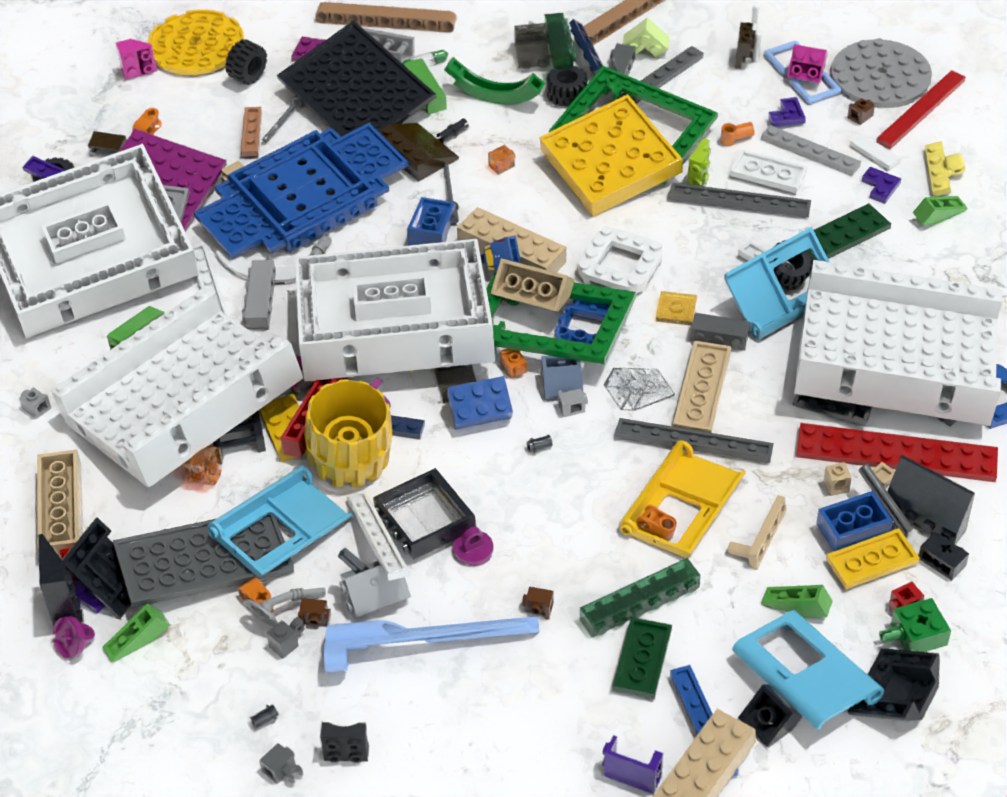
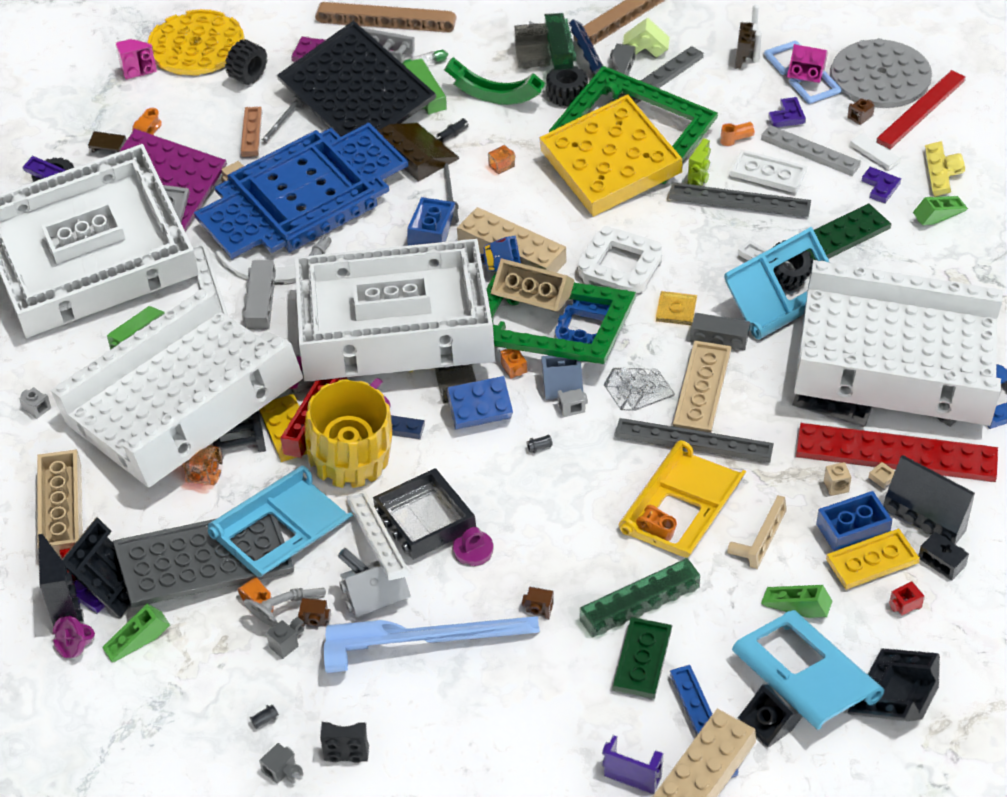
(886, 500): dark grey axle -> none
(918, 627): green brick -> none

